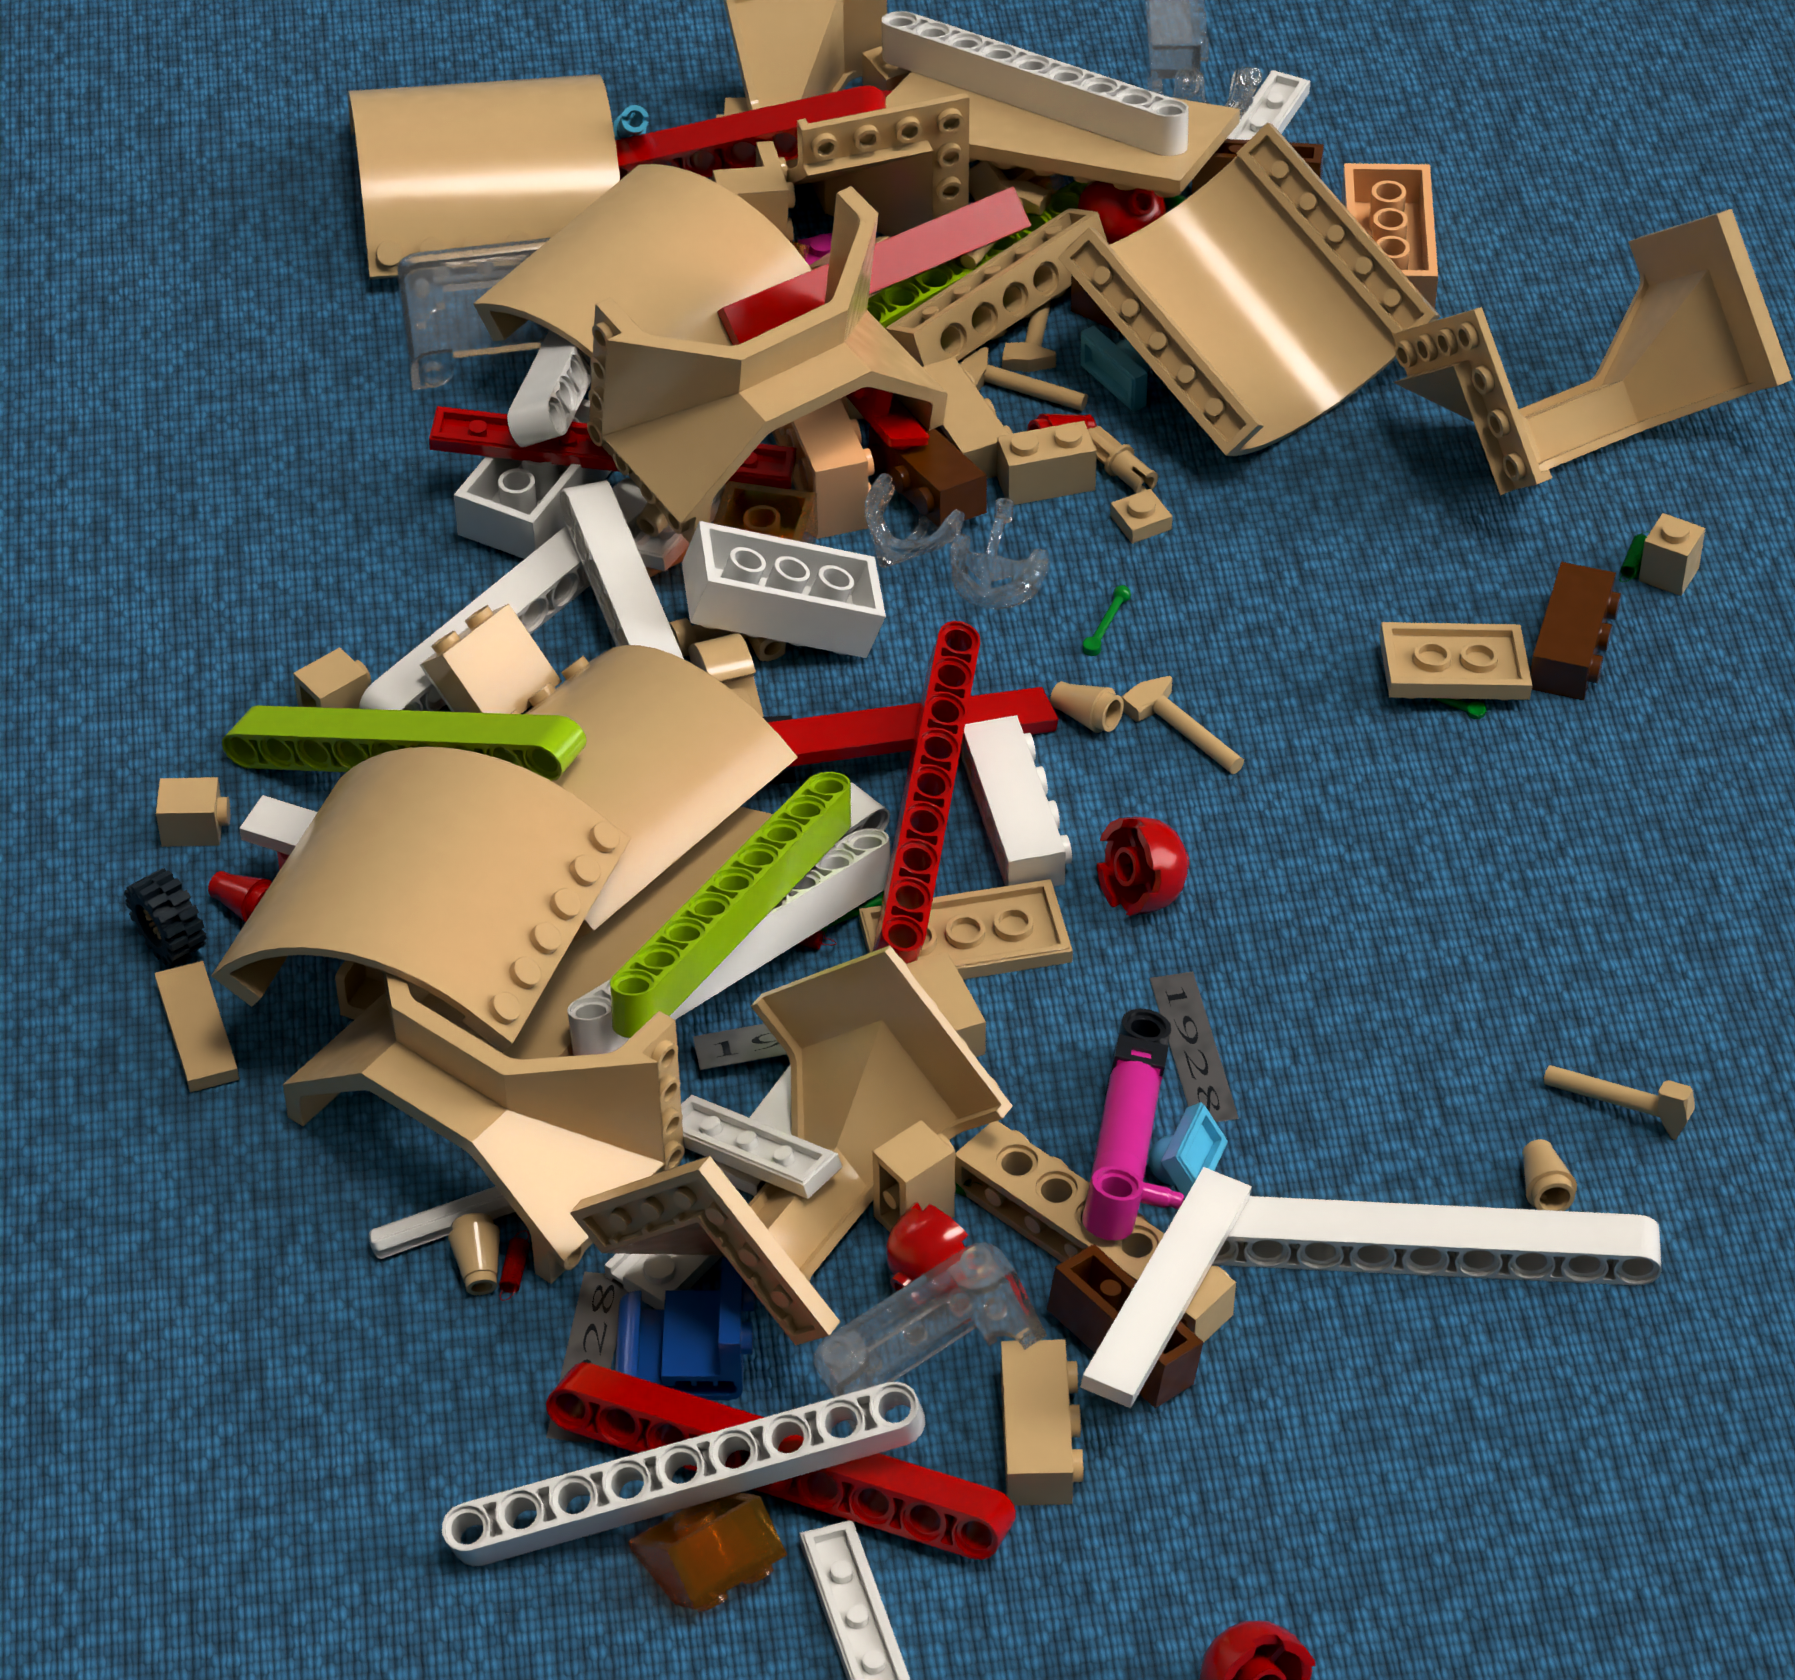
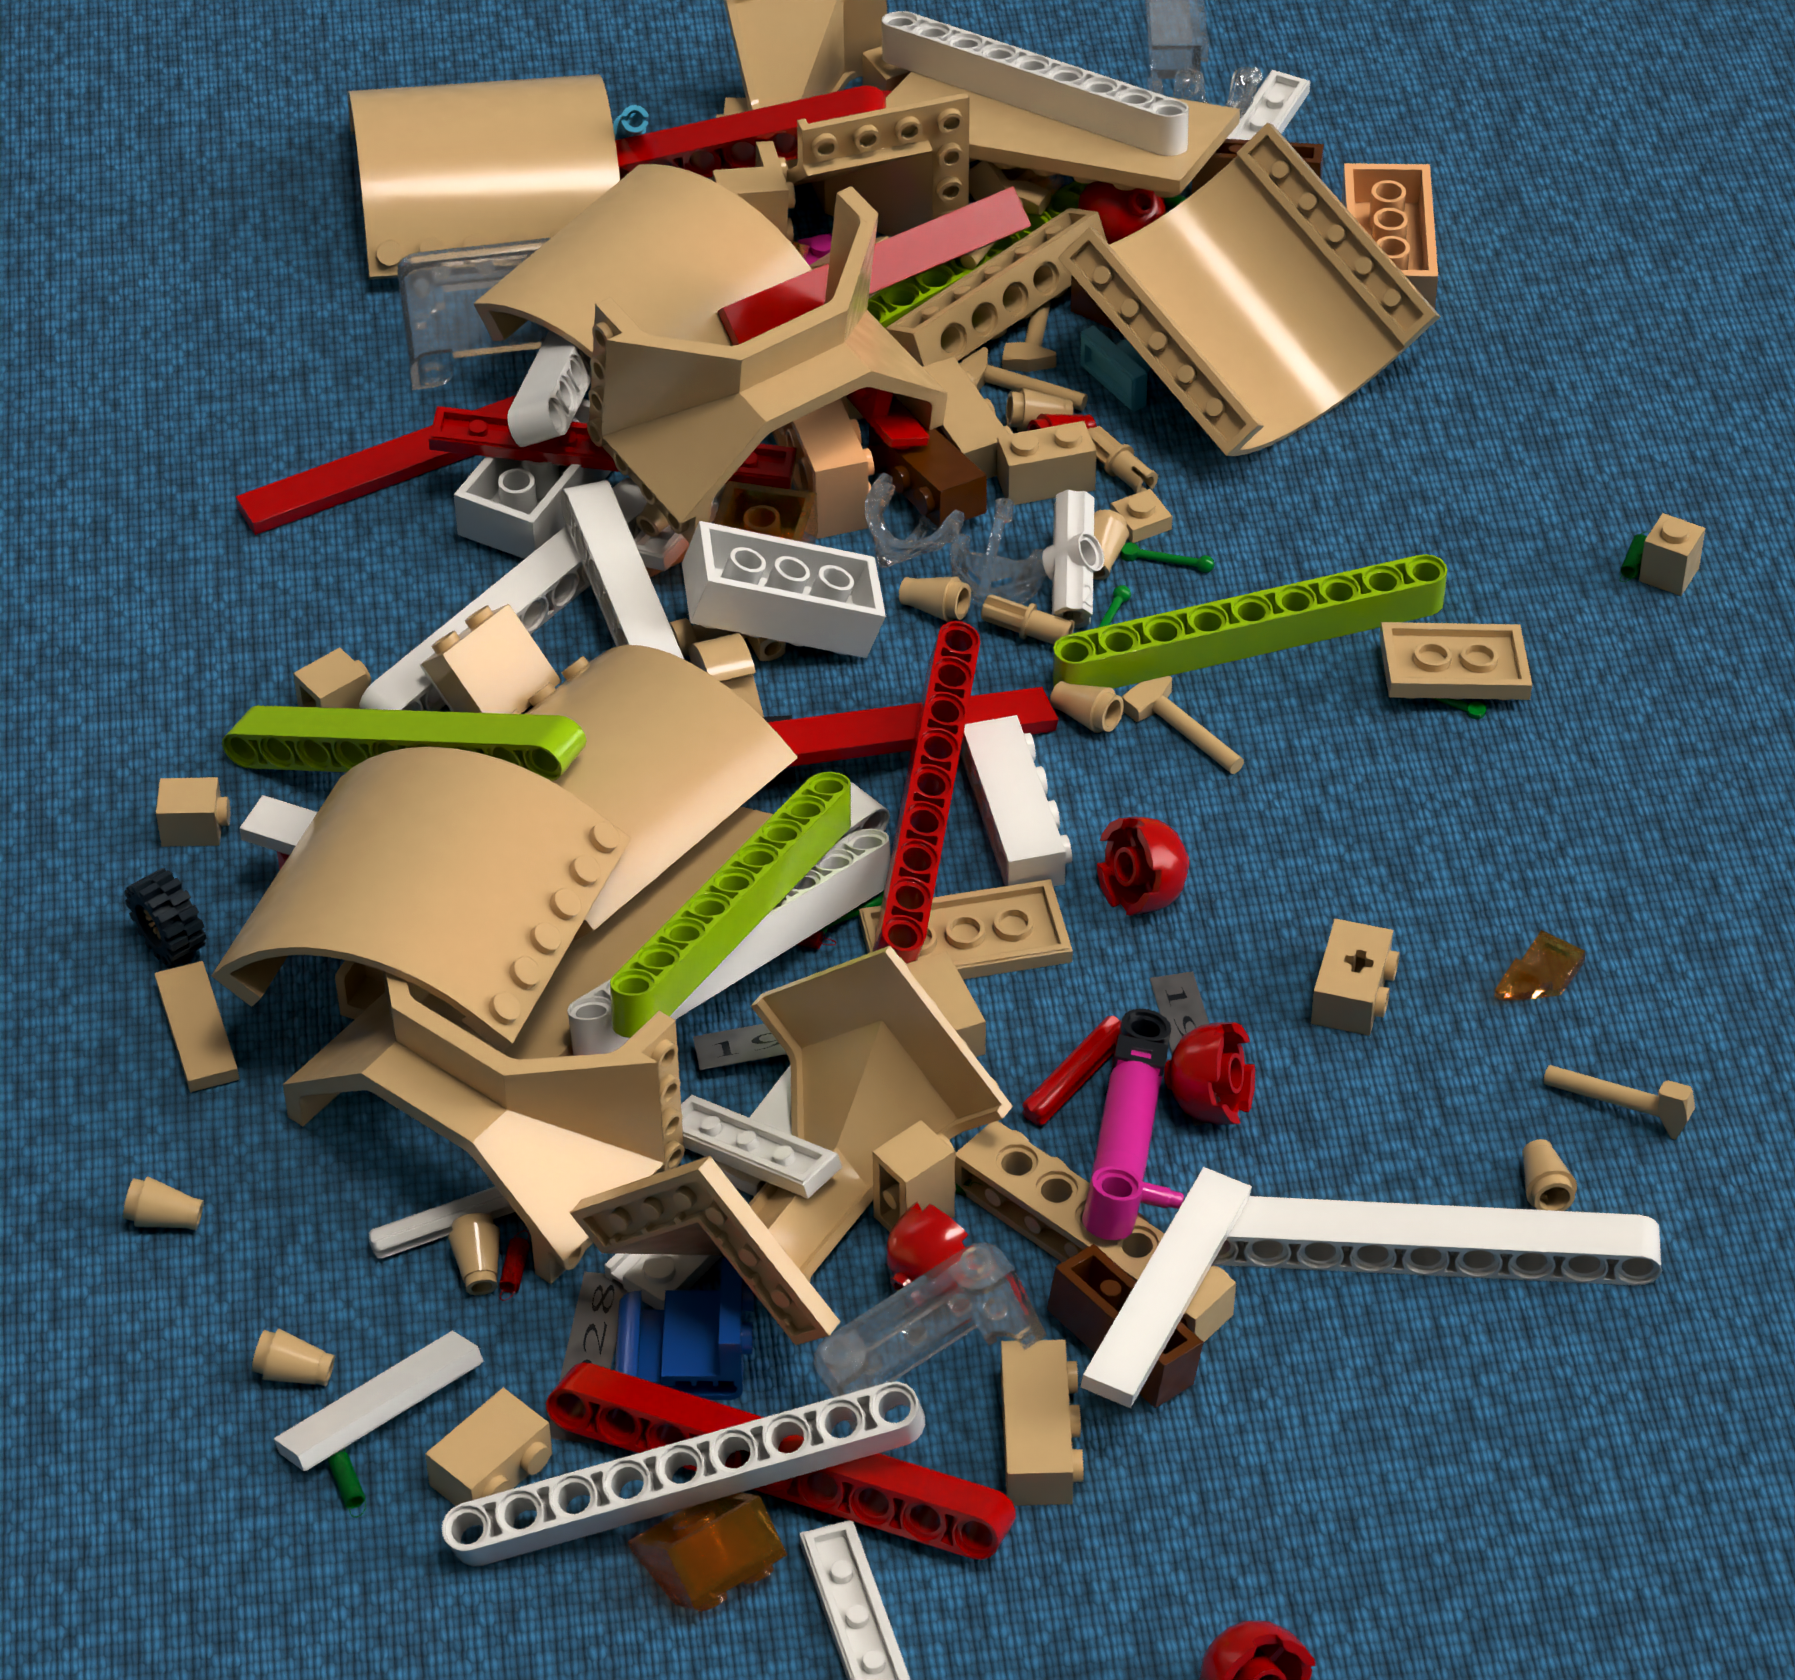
(159, 1205): none -> tan cone
(238, 892): red cone -> none
(290, 1359): none -> tan cone
(347, 478): none -> red tile
(347, 1480): none -> green piece
(378, 1400): none -> white tile
(490, 1450): none -> tan brick
(938, 596): none -> tan cone
(1025, 619): none -> tan axle
(1028, 404): none -> tan cone
(1072, 1072): none -> red axle
(1073, 557): none -> white piece
(1111, 533): none -> tan cone
(1131, 552): none -> green hinge
(1194, 1145): medium azure tile -> none
(1210, 1065): none -> red cylinder
(1252, 624): none -> lime beam
(1353, 977): none -> tan brick
(1542, 971): none -> clear orange slope
(1575, 631): reddish brown brick -> none
(1683, 346): tan panel -> none

